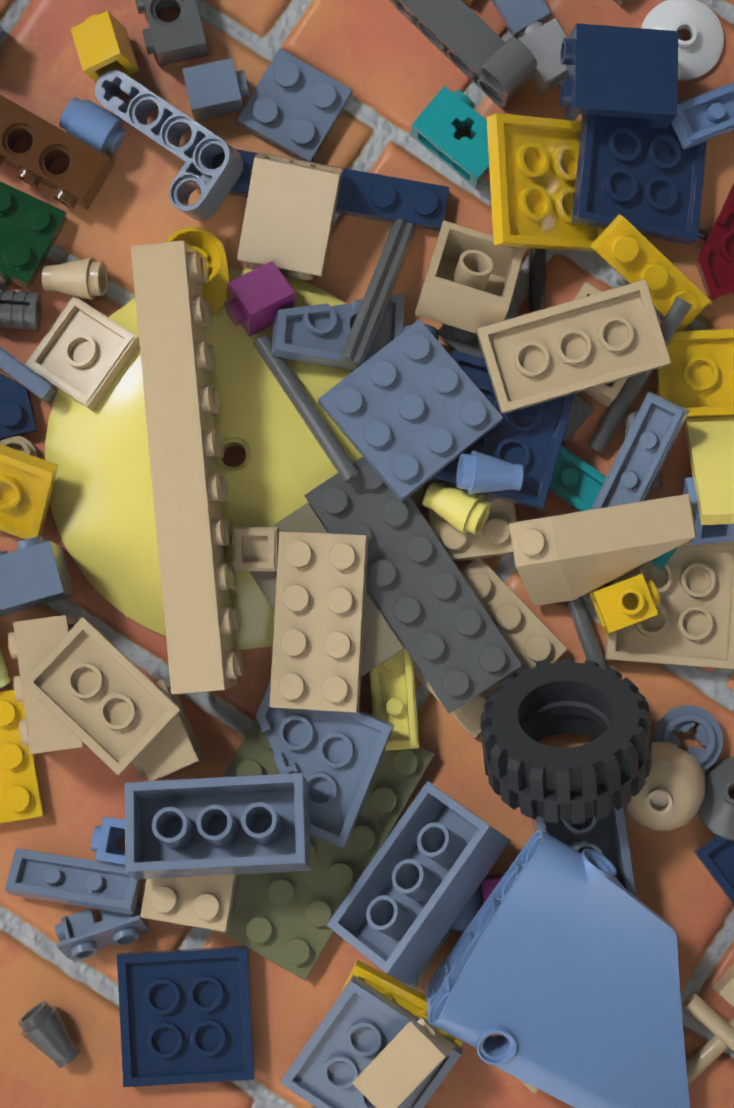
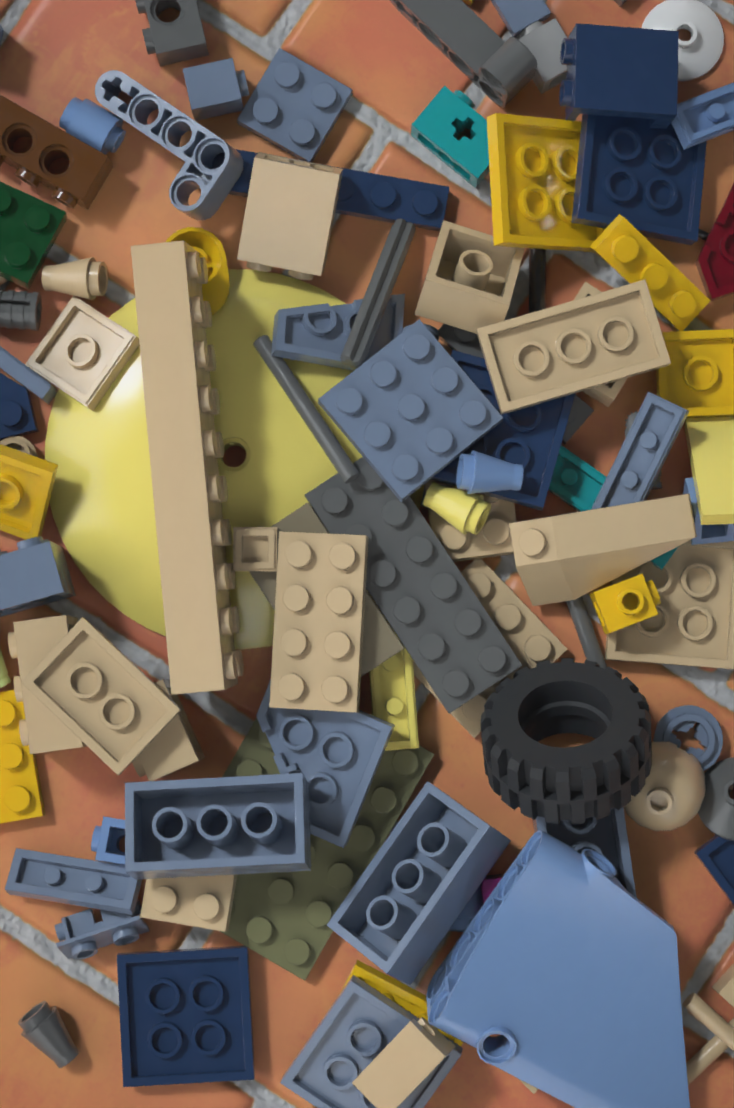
(103, 46): yellow brick -> none
(258, 297): magenta brick -> none
(635, 383): dark grey bar -> none

